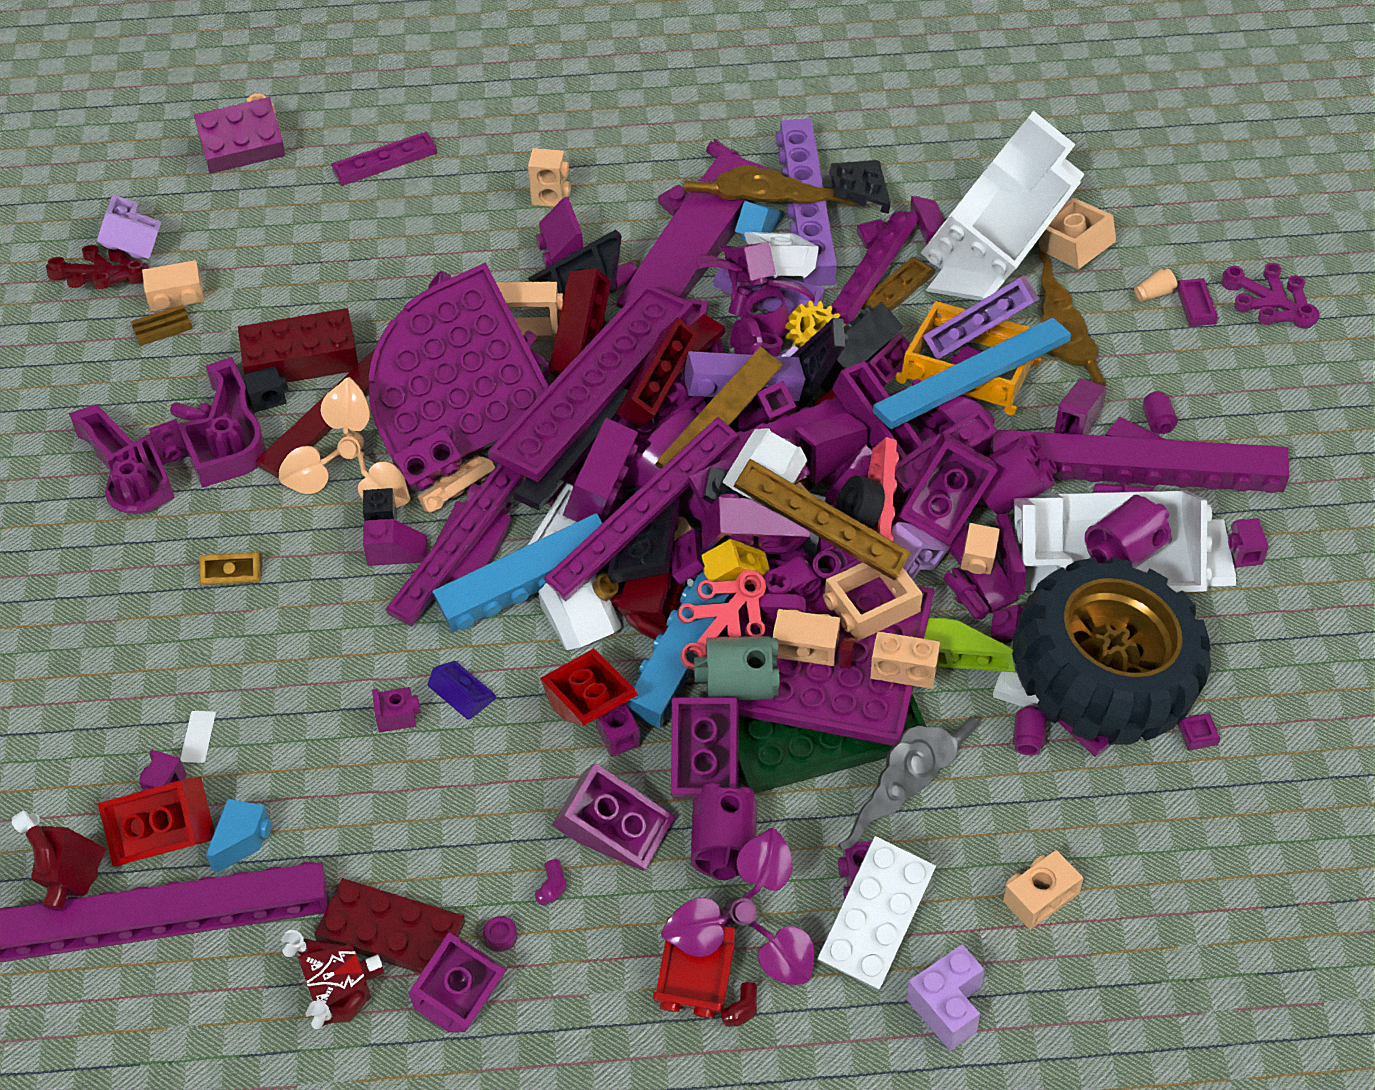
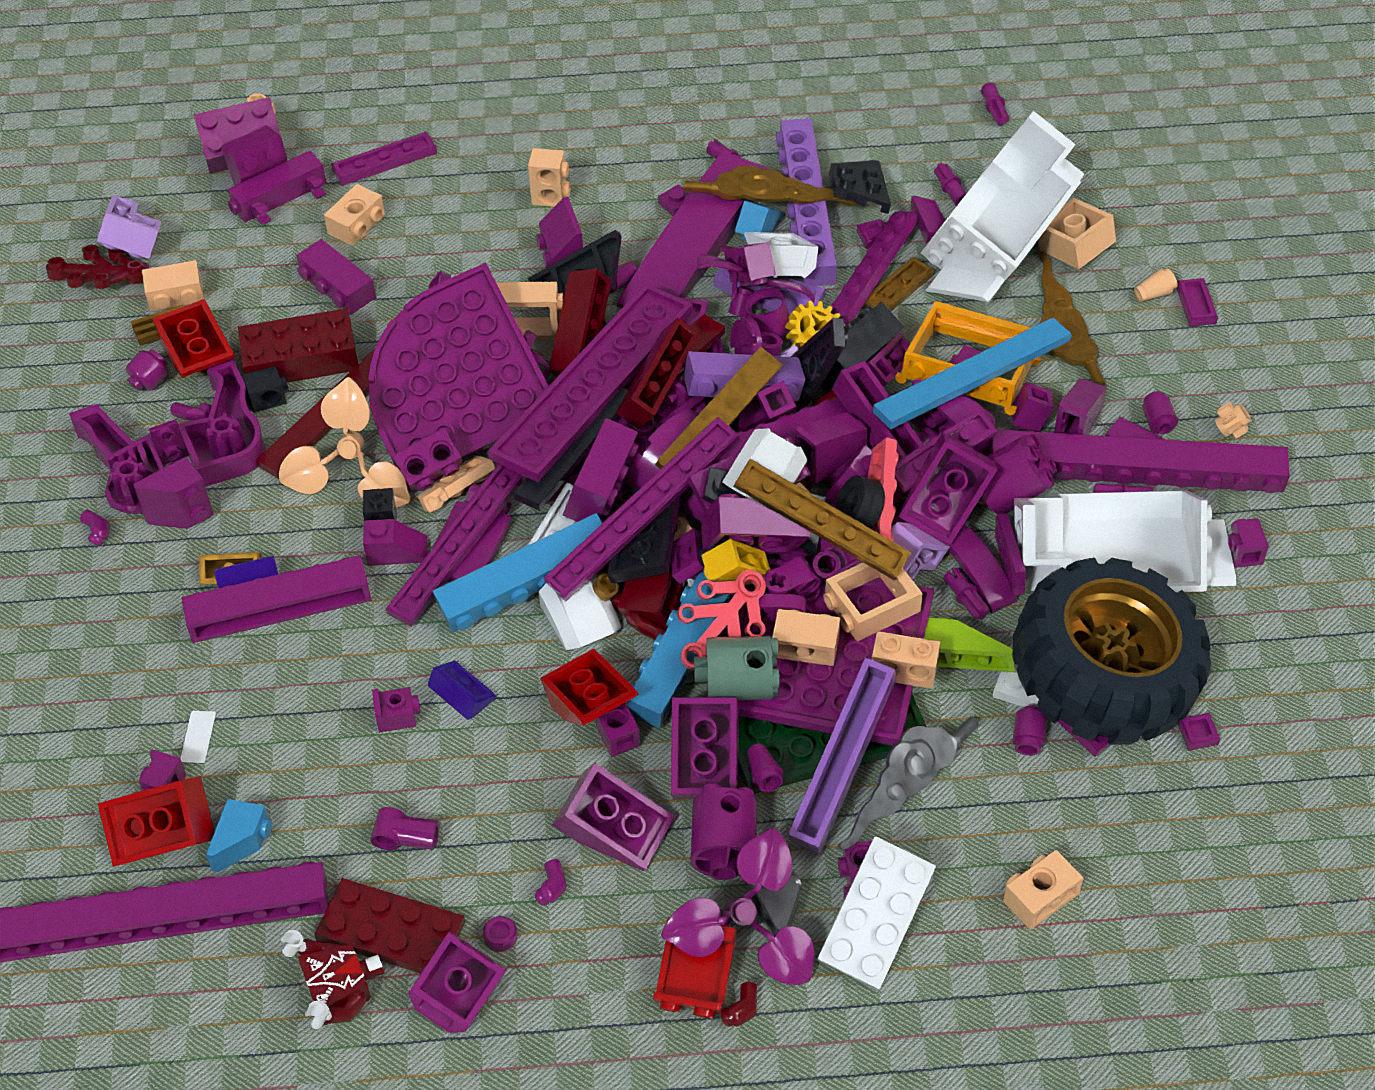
(62, 859): dark red torso -> none
(98, 526): none -> magenta arm
(146, 370): none -> magenta head
(174, 496): none -> magenta slope
(192, 338): none -> red slope
(246, 571): none -> dark purple slope
(253, 154): none -> magenta slope
(276, 187): none -> magenta brick
(276, 599): none -> magenta brick
(335, 276): none -> magenta brick
(354, 214): none -> light nougat brick
(396, 829): none -> magenta piece
(764, 769): none -> magenta cone
(779, 906): none -> flat silver slope
(842, 756): none -> medium lavender brick
(847, 652): dark red tile -> none
(942, 993): lavender brick -> none
(950, 183): none -> magenta axle
(979, 549): light nougat brick -> none
(981, 317): medium lavender brick -> none
(995, 103): none -> magenta axle
(1005, 623): magenta plate -> none
(1033, 407): none -> magenta brick
(1130, 532): magenta cylinder -> none
(1233, 420): none -> light nougat gear
(1300, 312): magenta plant -> none

